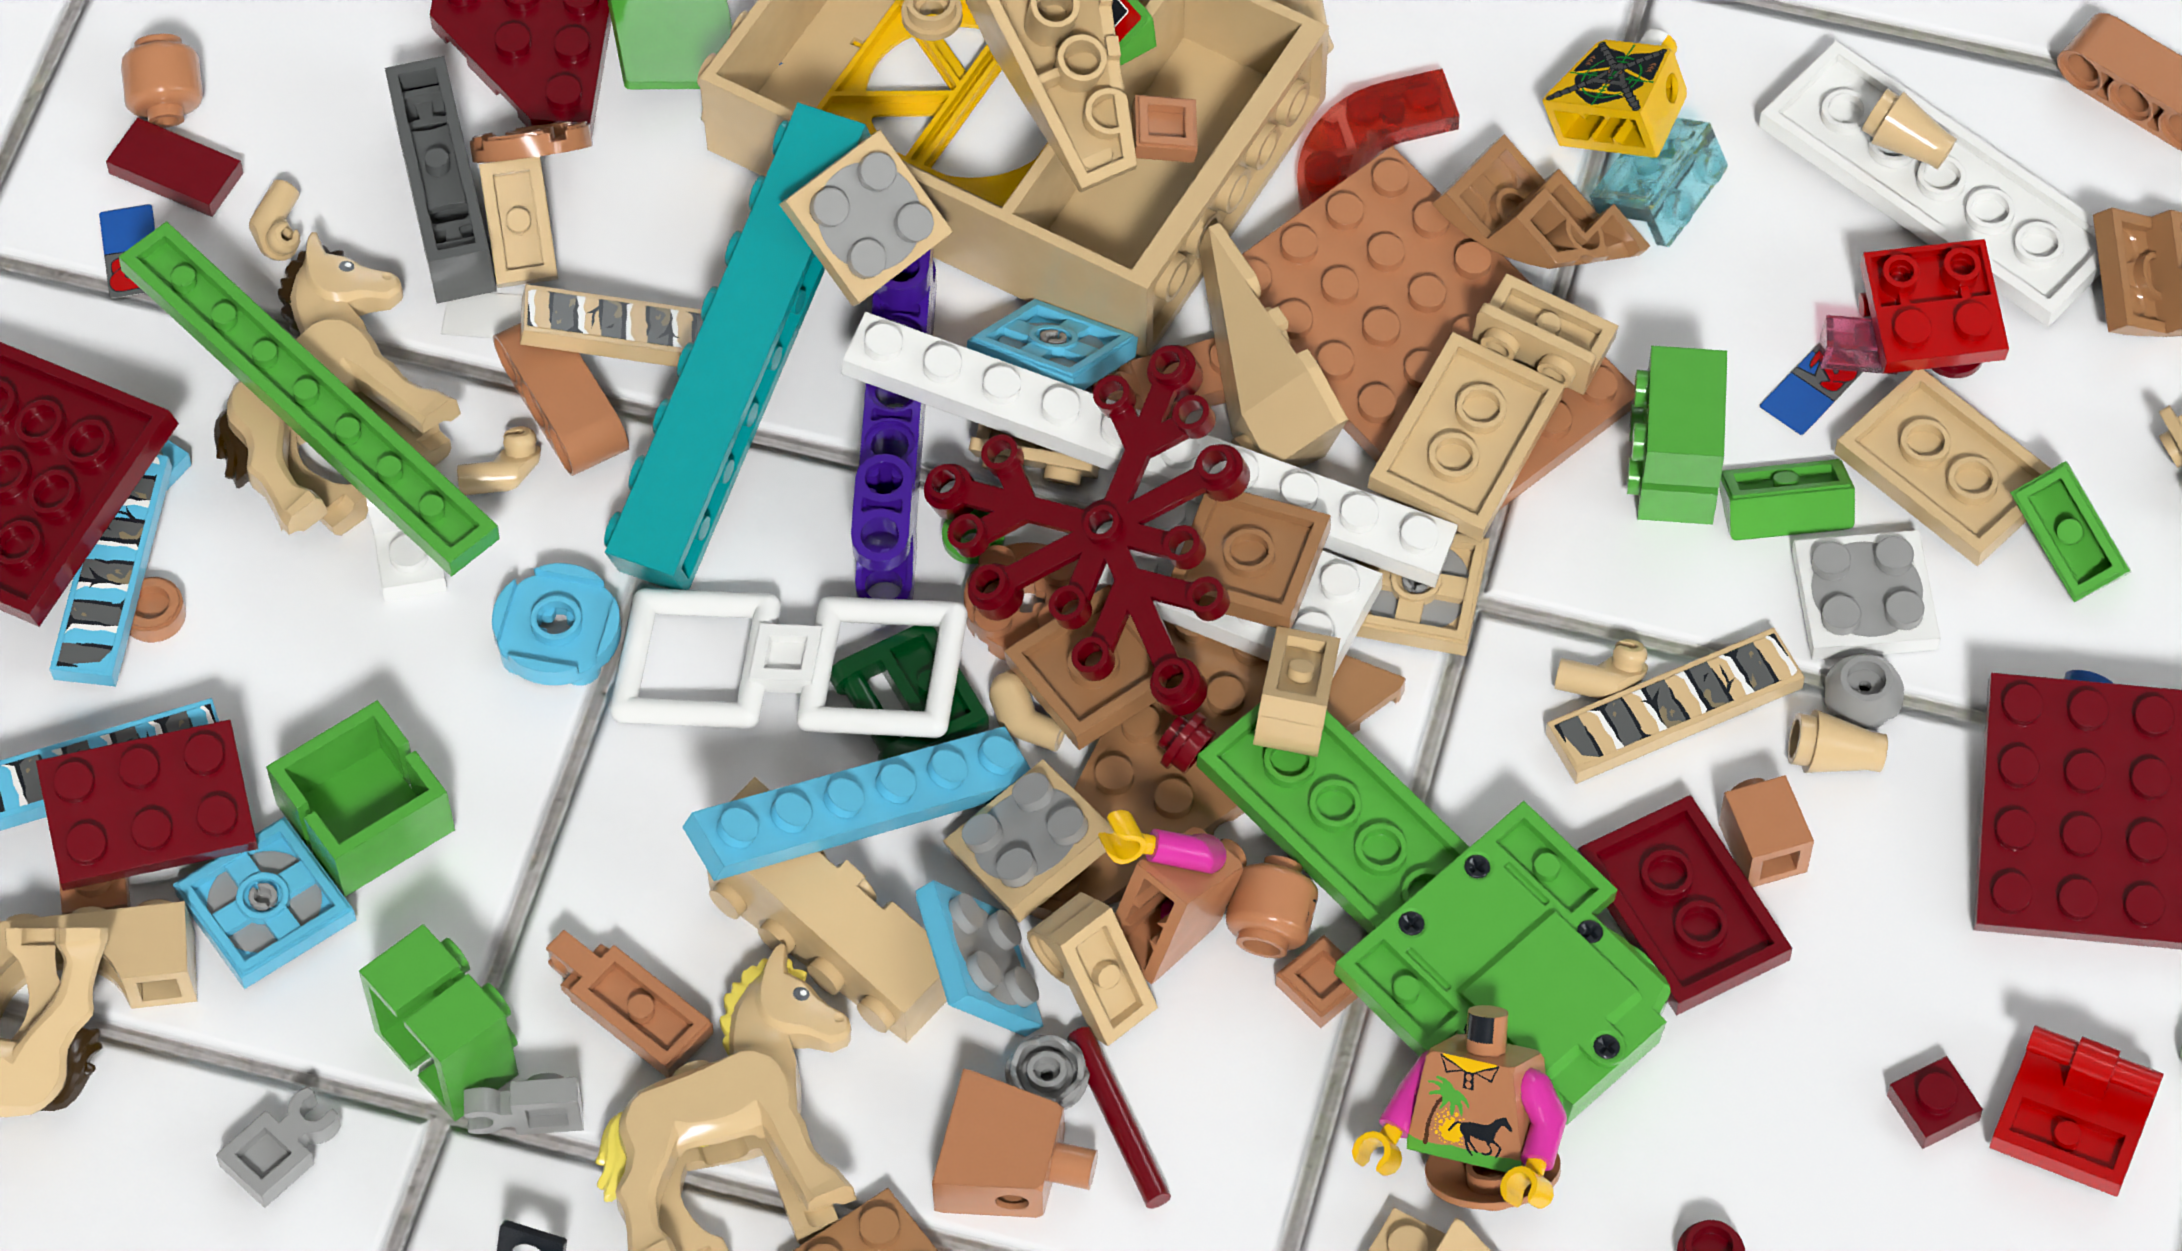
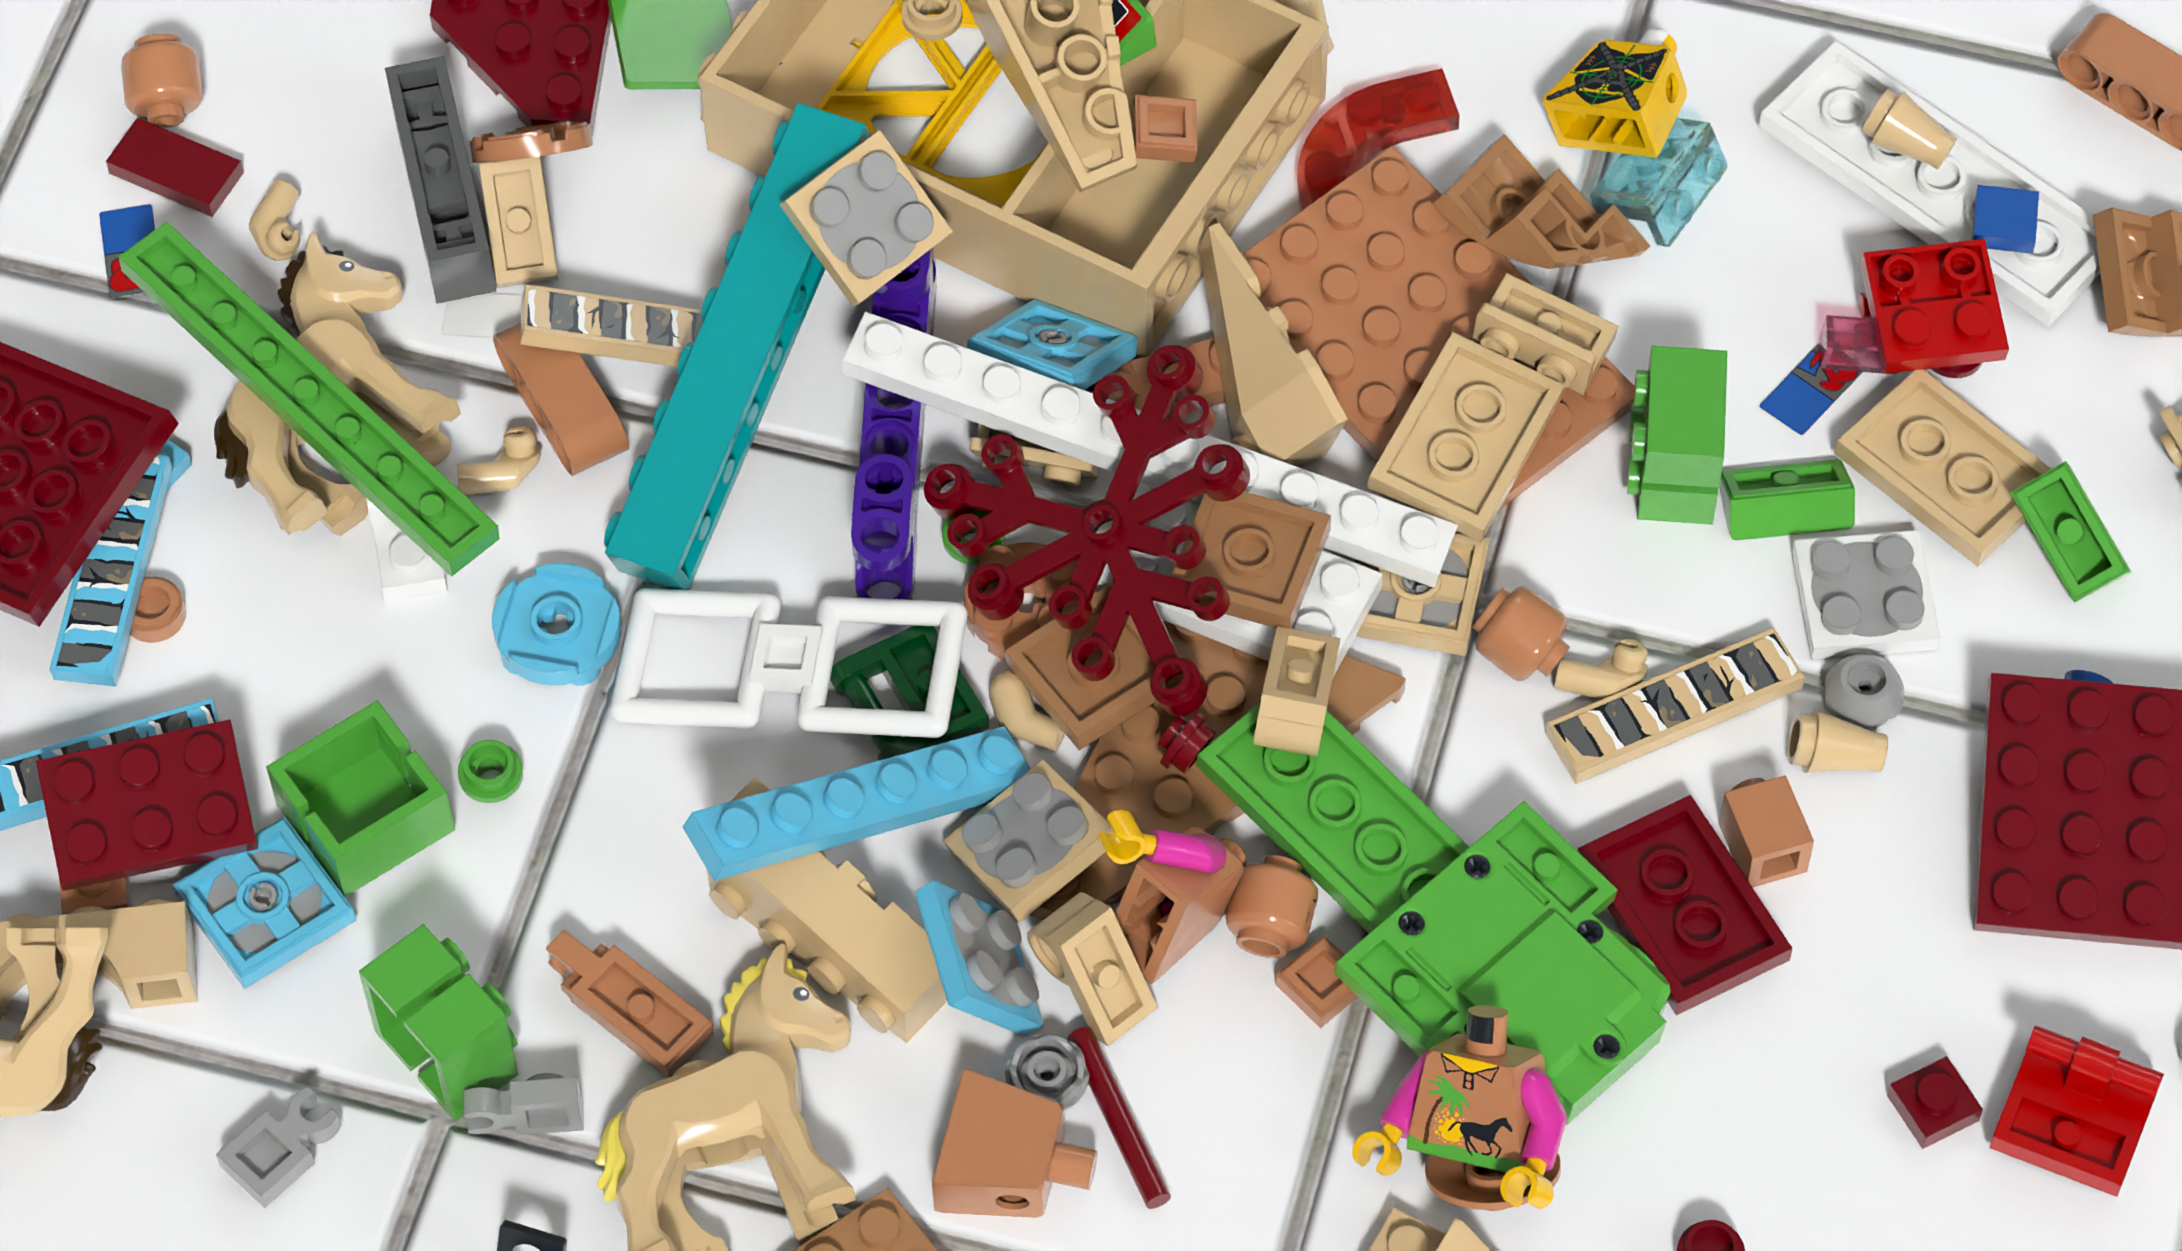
(488, 756): none -> bright green plate
(1521, 633): none -> nougat head
(2006, 218): none -> blue tile

